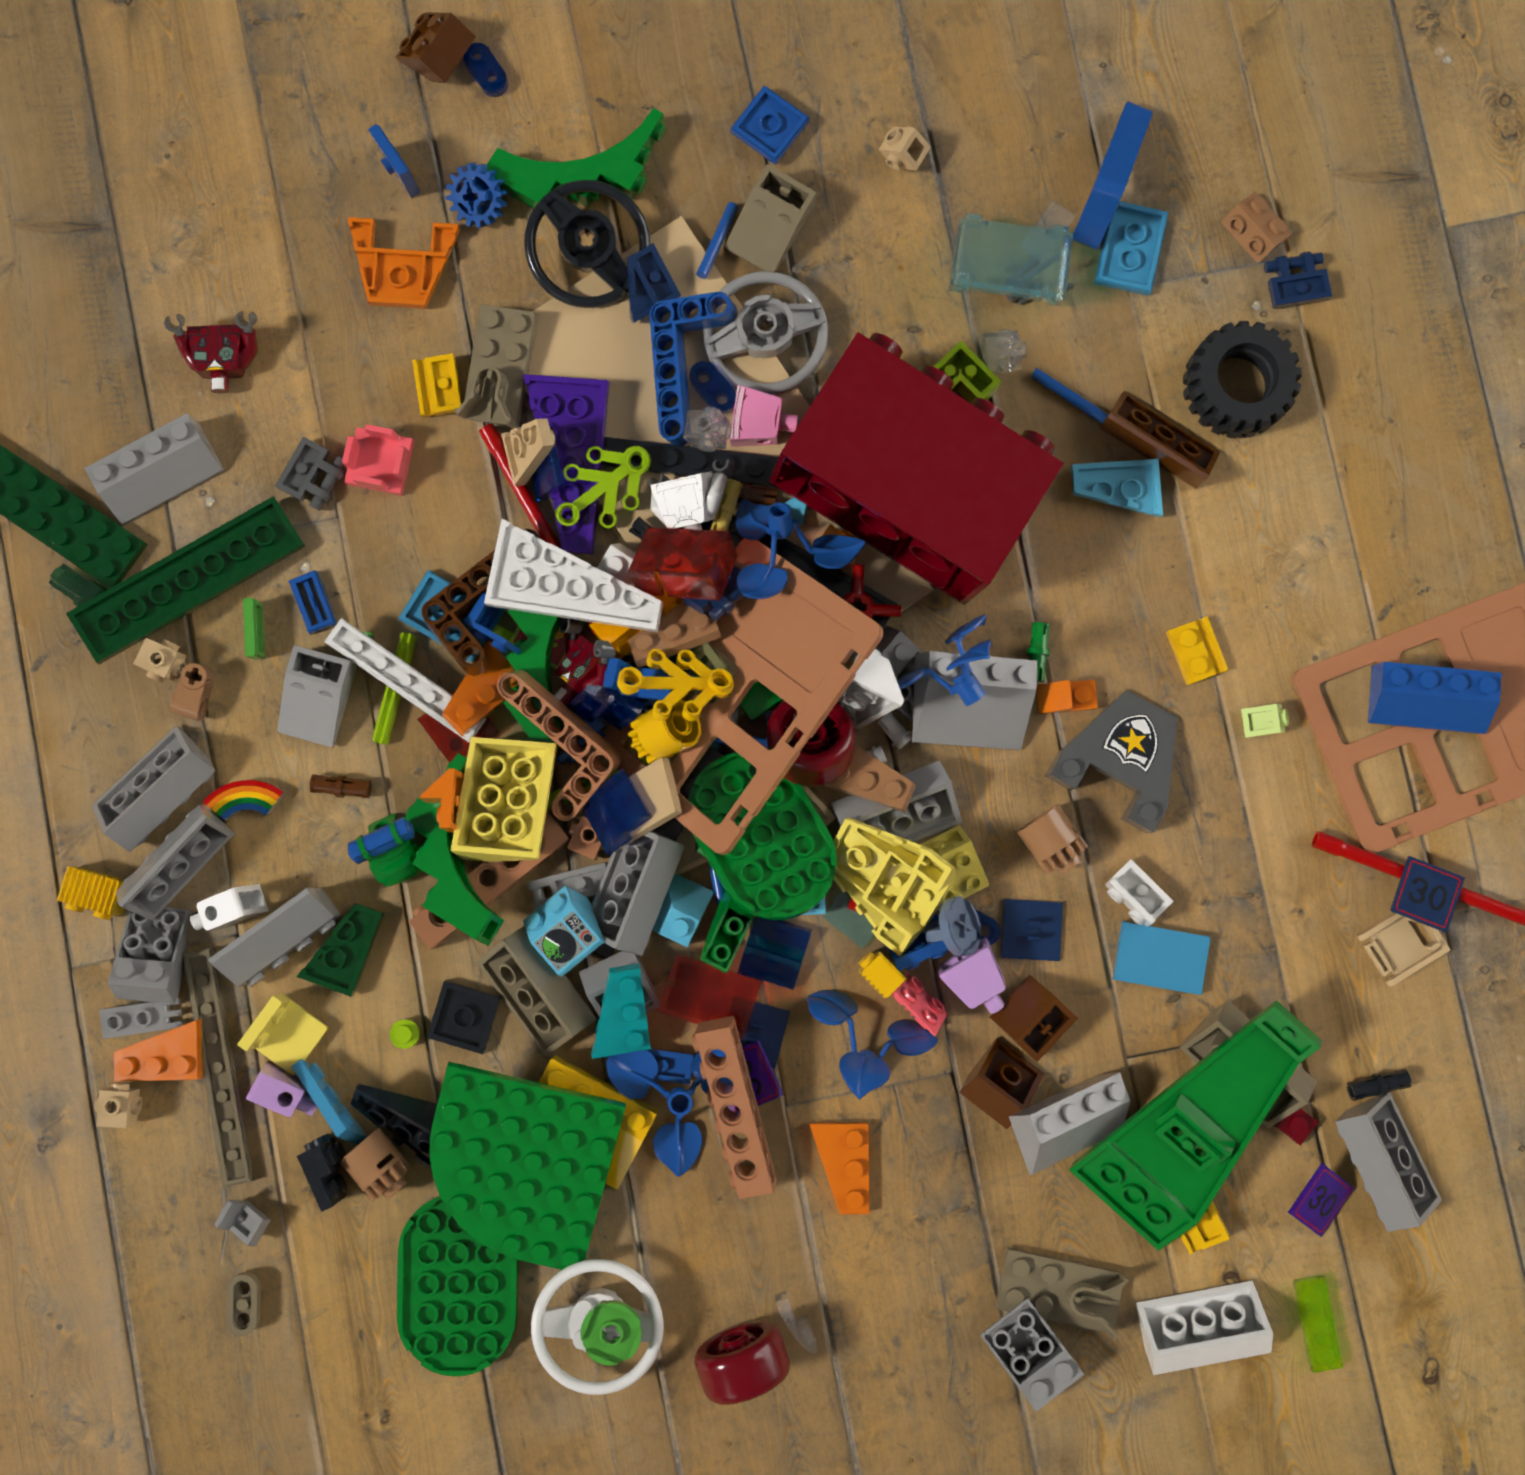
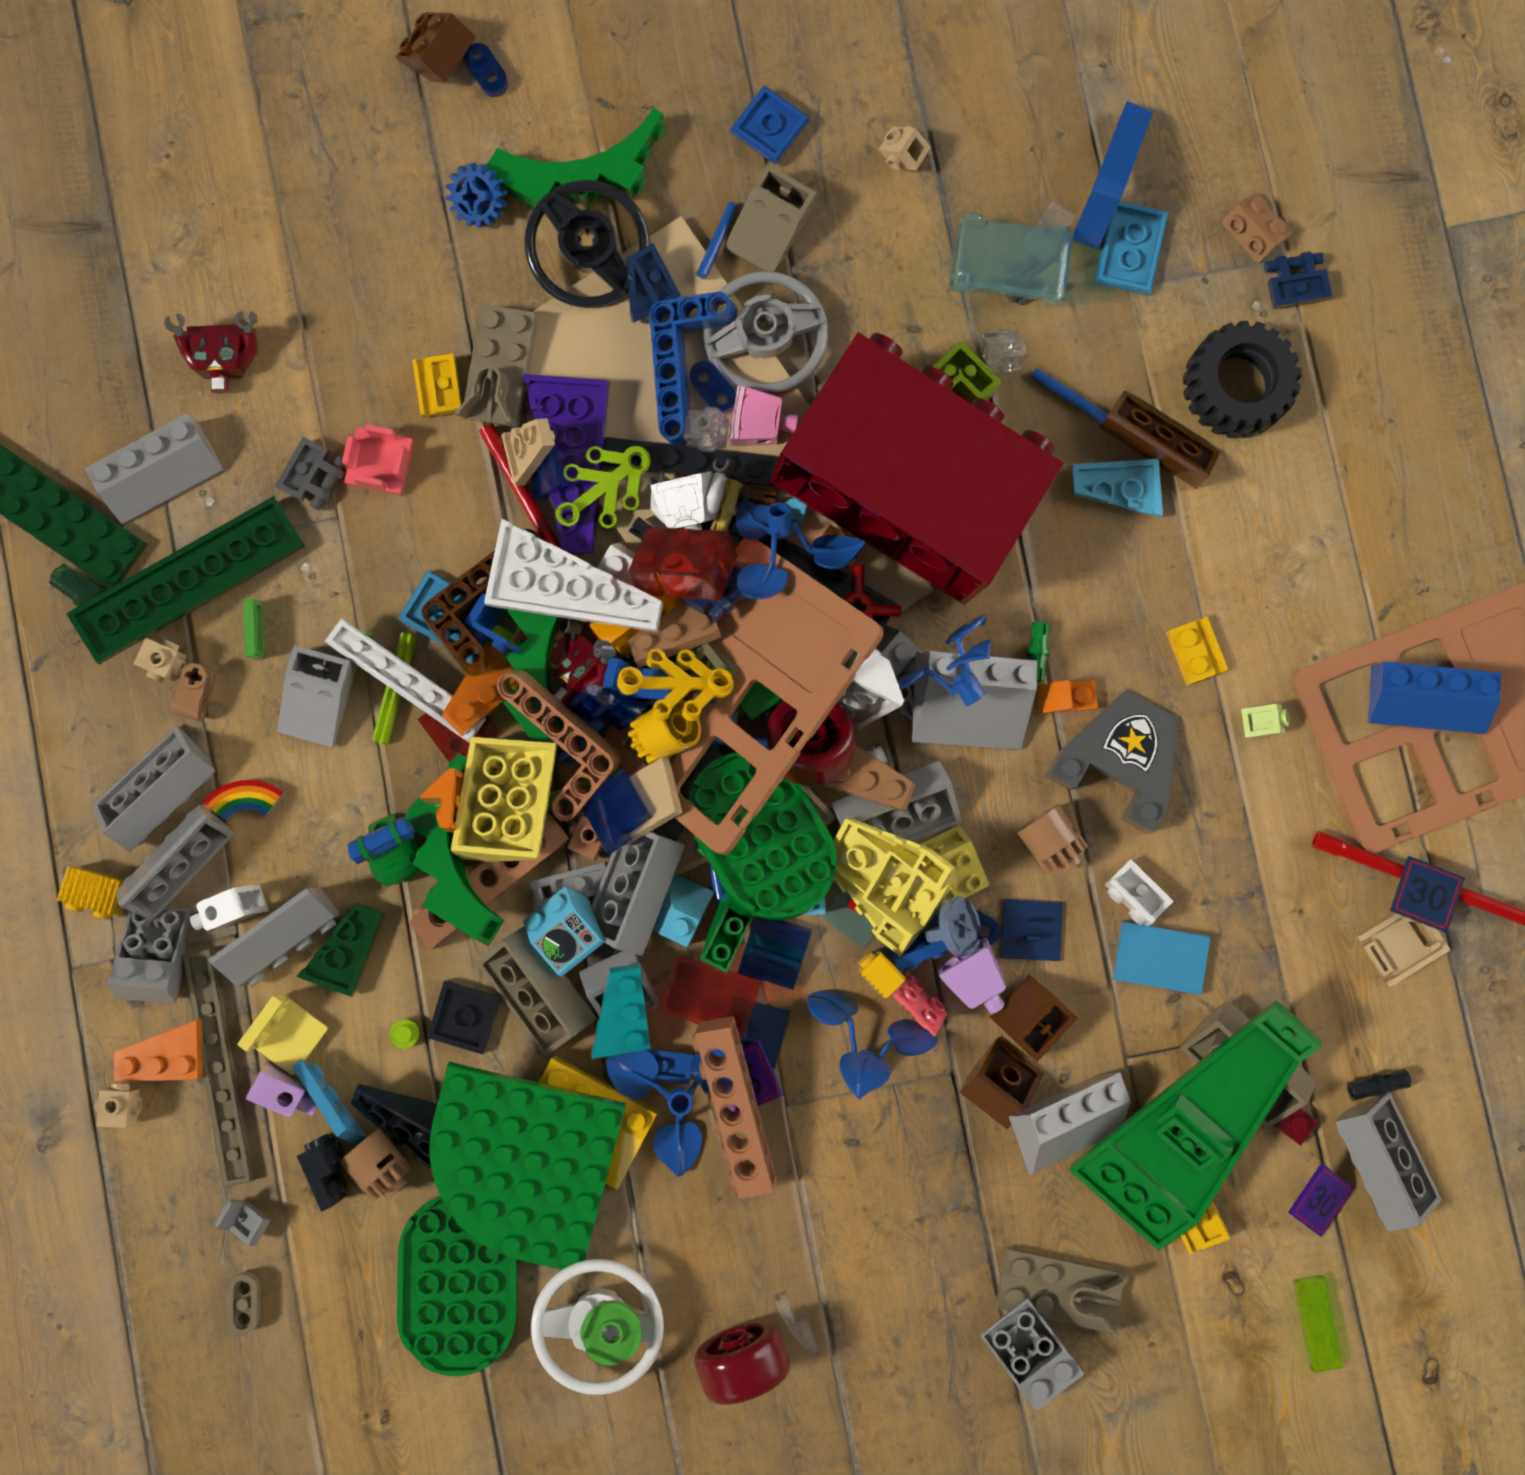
(138, 1019): light grey hinge -> none
(322, 625): blue tile -> none
(340, 786): reddish brown pin -> none
(393, 162): blue plate -> none
(400, 275): orange wing -> none
(846, 1162): orange wing -> none
(895, 731): white pin -> none
(1204, 1327): white slope -> none

